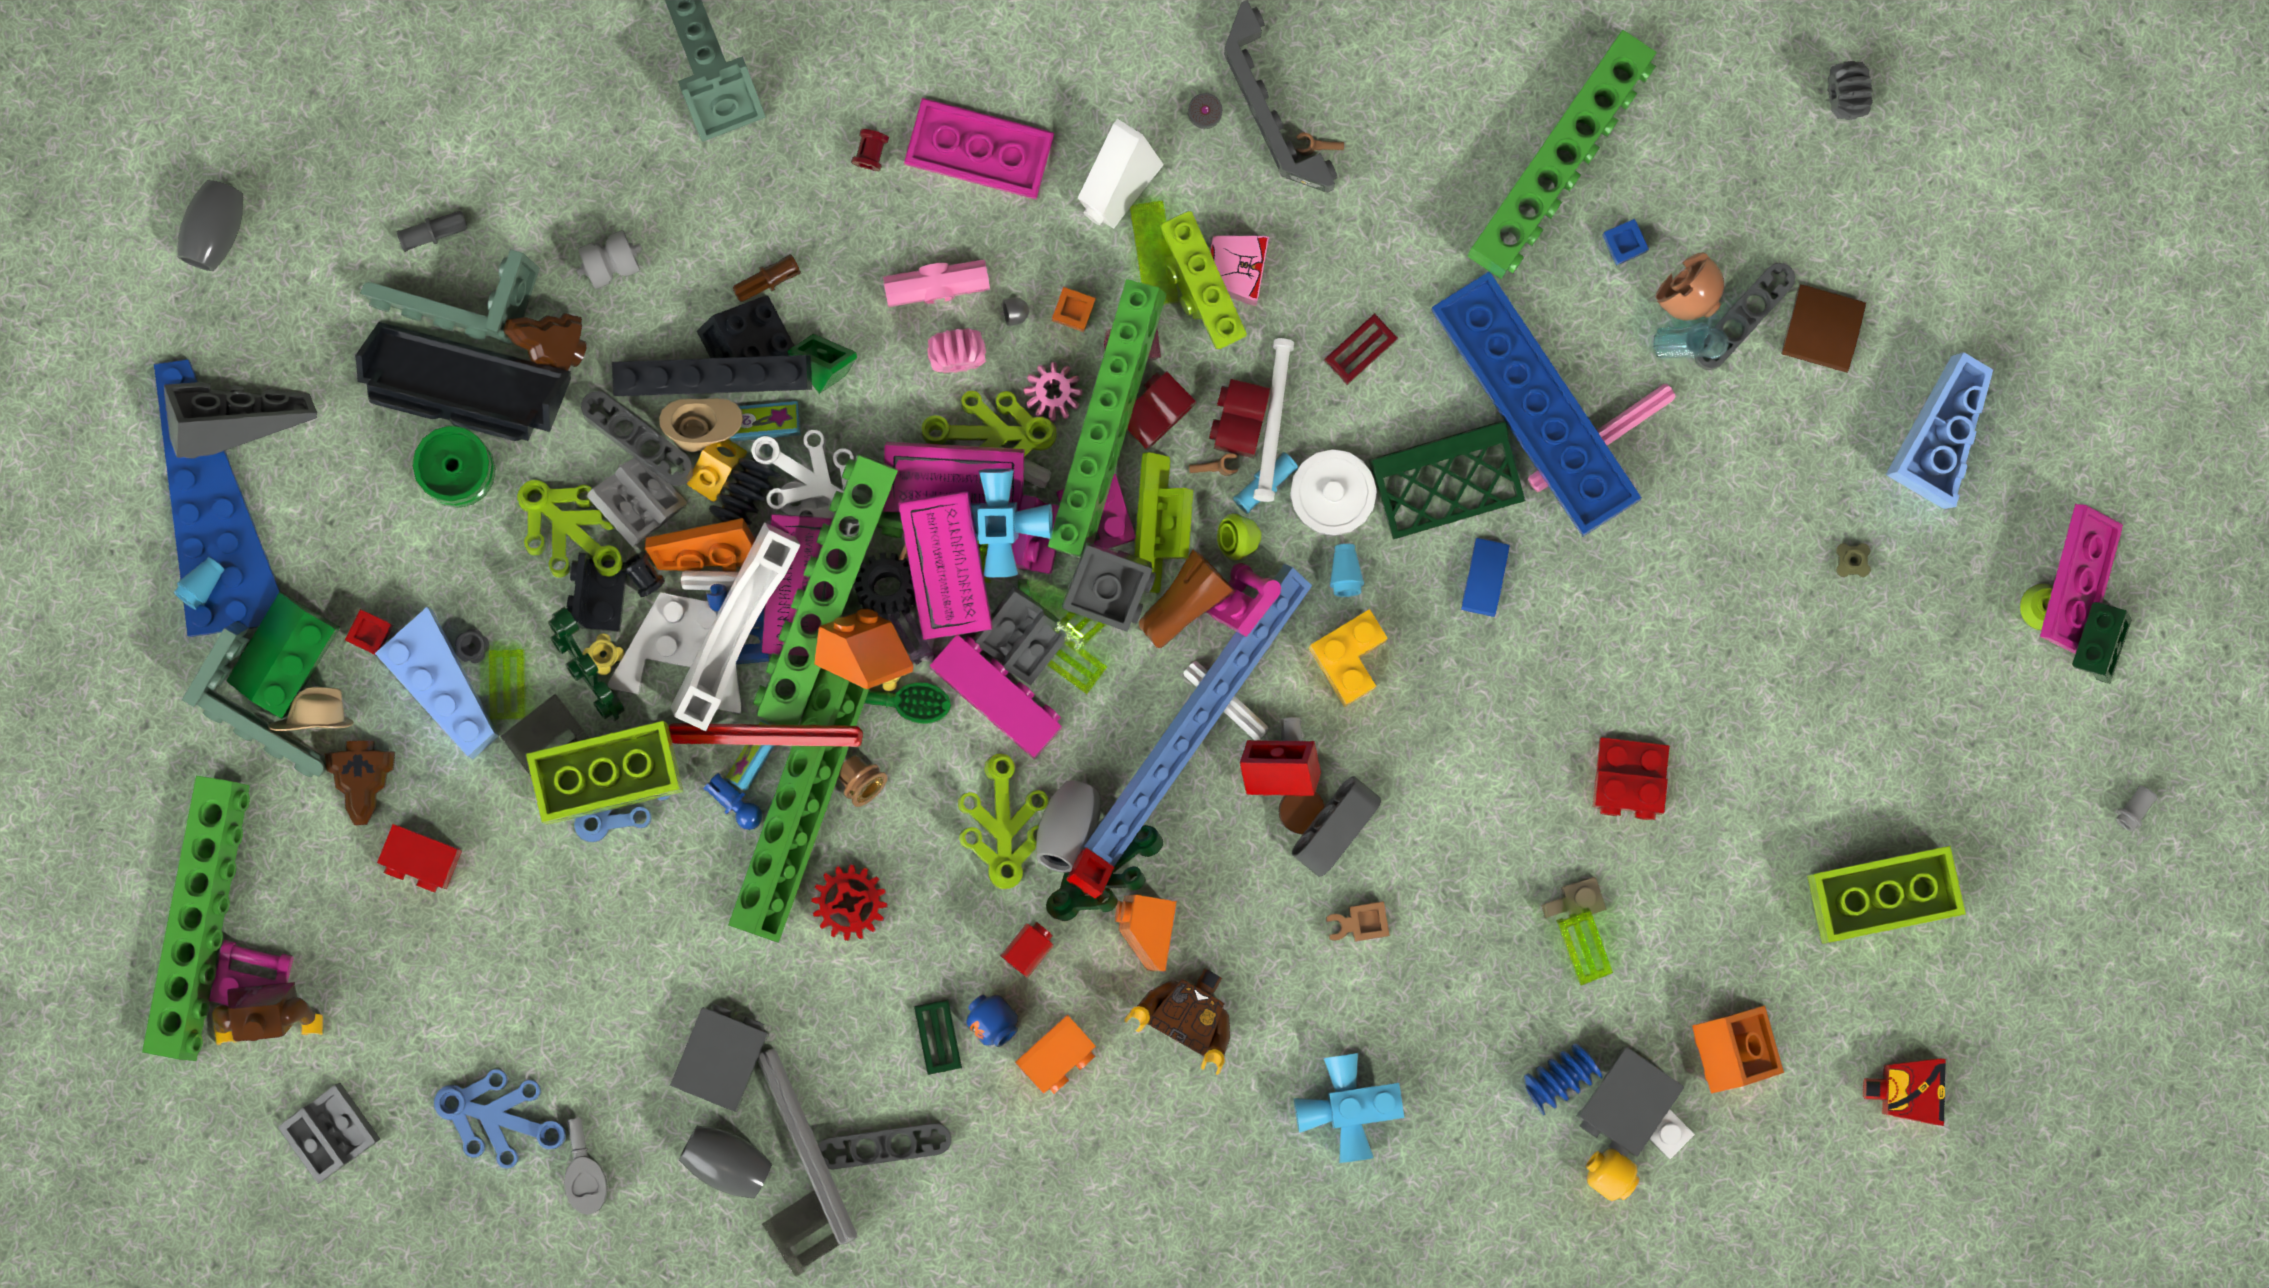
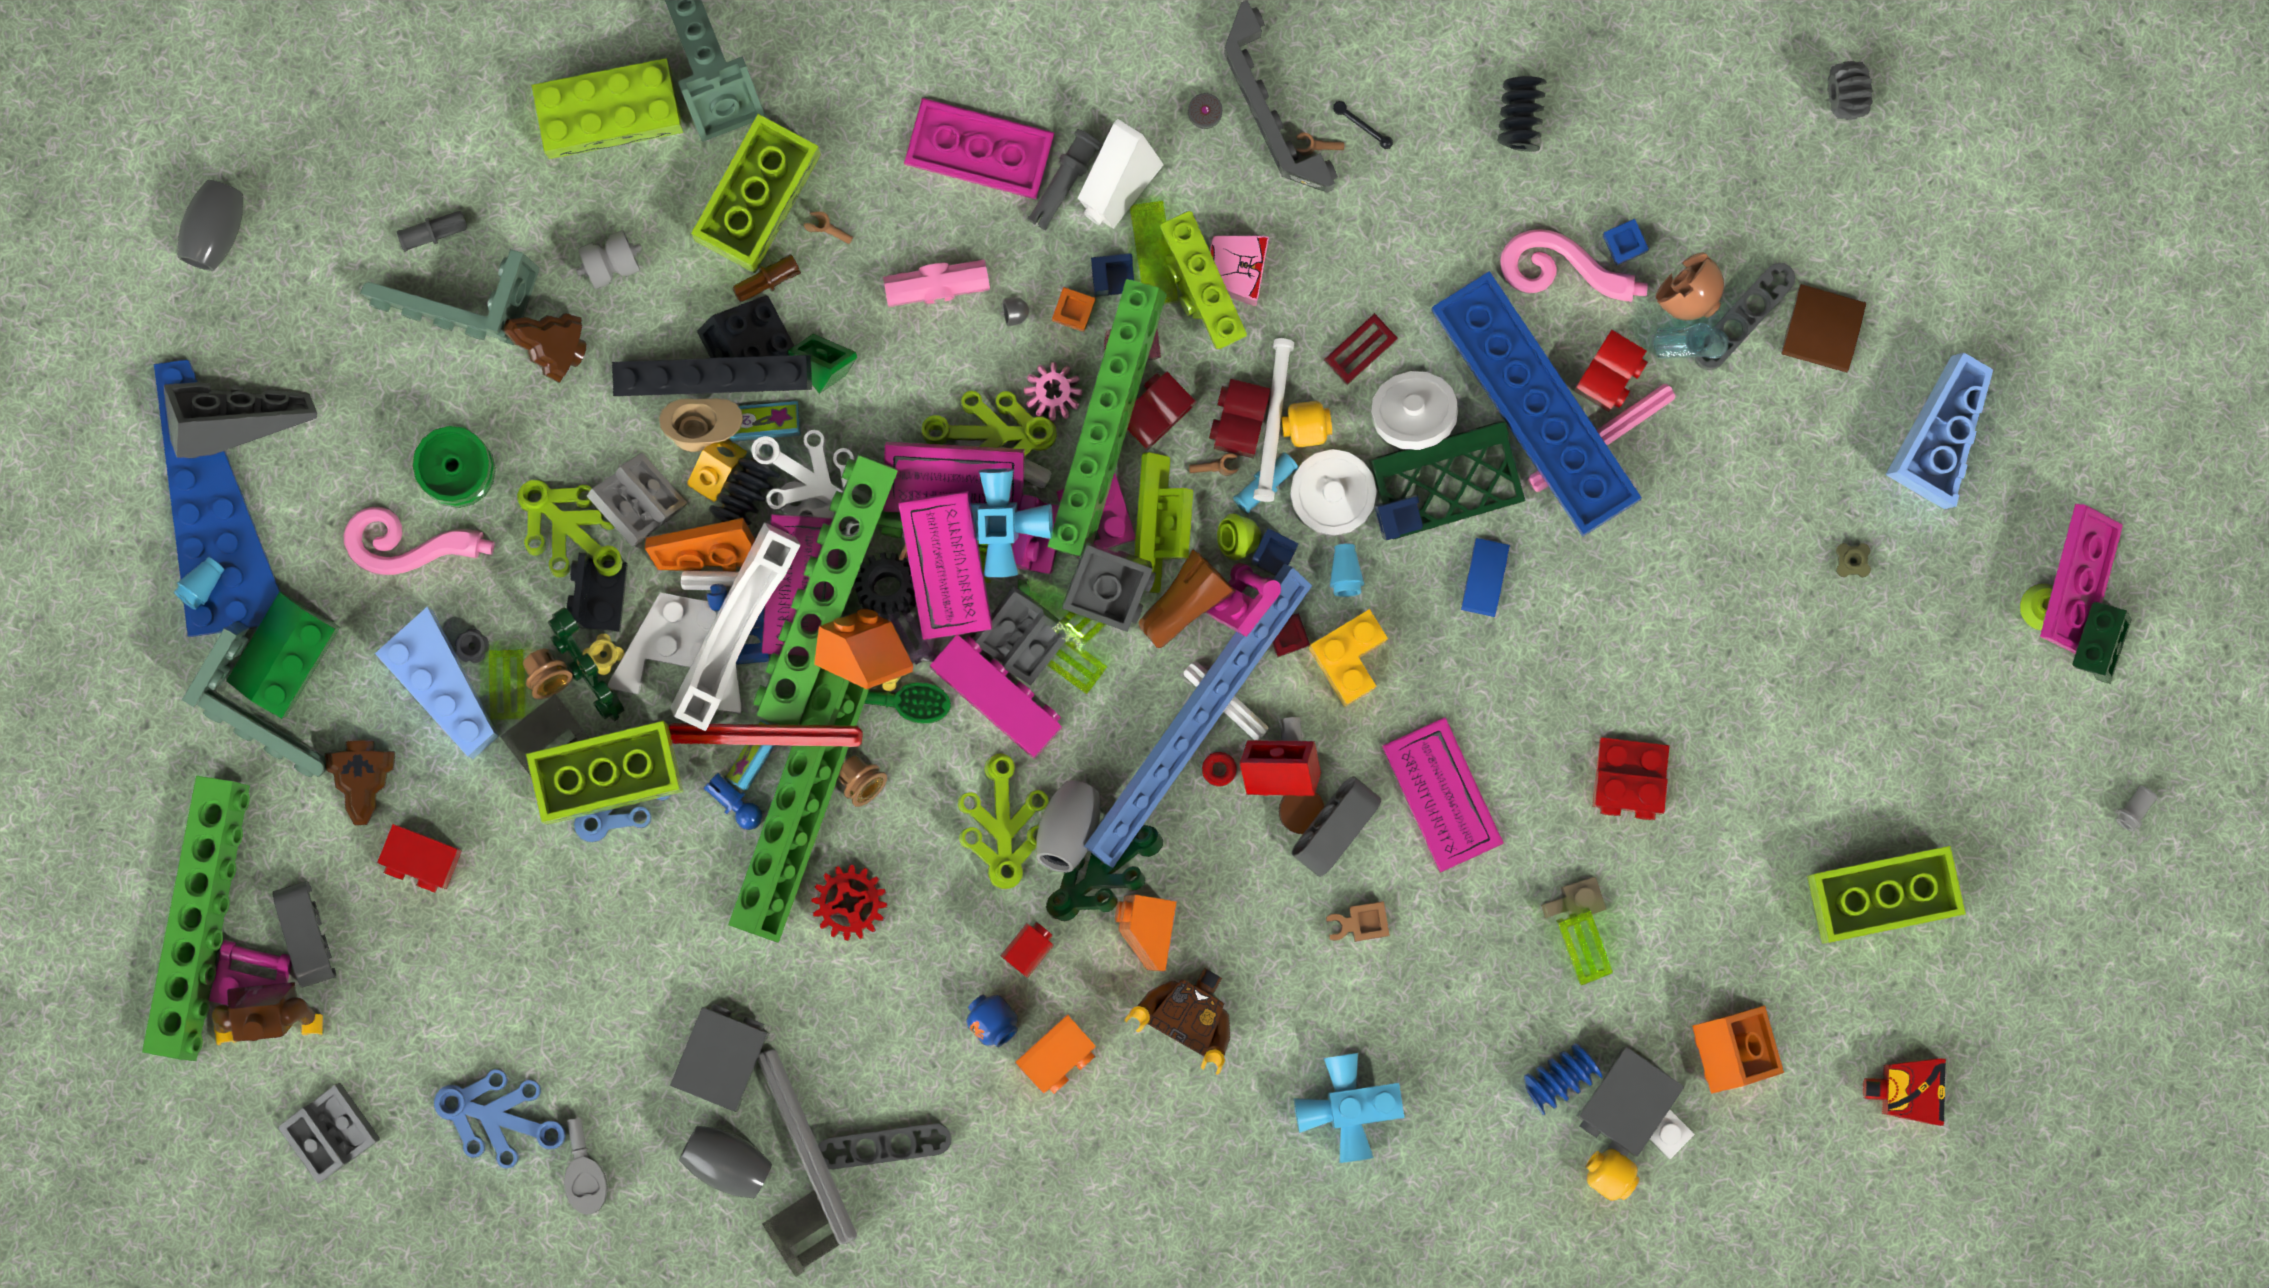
(302, 934): none -> dark grey beam
(314, 708): tan piece -> none
(368, 632): red tile -> none
(456, 542): none -> bright pink plant
(459, 383): black slope -> none
(545, 674): none -> medium nougat piece
(607, 108): none -> lime brick
(640, 434): dark grey beam -> none
(643, 574): black bush -> none
(756, 193): none -> lime brick
(825, 226): none -> medium nougat hand
(870, 150): dark red bush -> none
(931, 1007): dark green tile -> none
(956, 350): bright pink gear -> none
(1072, 165): none -> dark grey pin
(1090, 873): red tile -> none
(1111, 273): none -> dark blue panel
(1219, 757): none -> red plate
(1274, 552): none -> dark blue panel
(1291, 637): none -> dark red tile
(1307, 423): none -> yellow head
(1340, 108): none -> black hinge
(1398, 517): none -> dark blue panel
(1414, 410): none -> white wheel
(1442, 795): none -> dark pink tile
(1520, 113): none -> black piece
(1609, 283): none -> bright pink plant
(1611, 370): none -> red brick
(1624, 54): bright green brick -> none

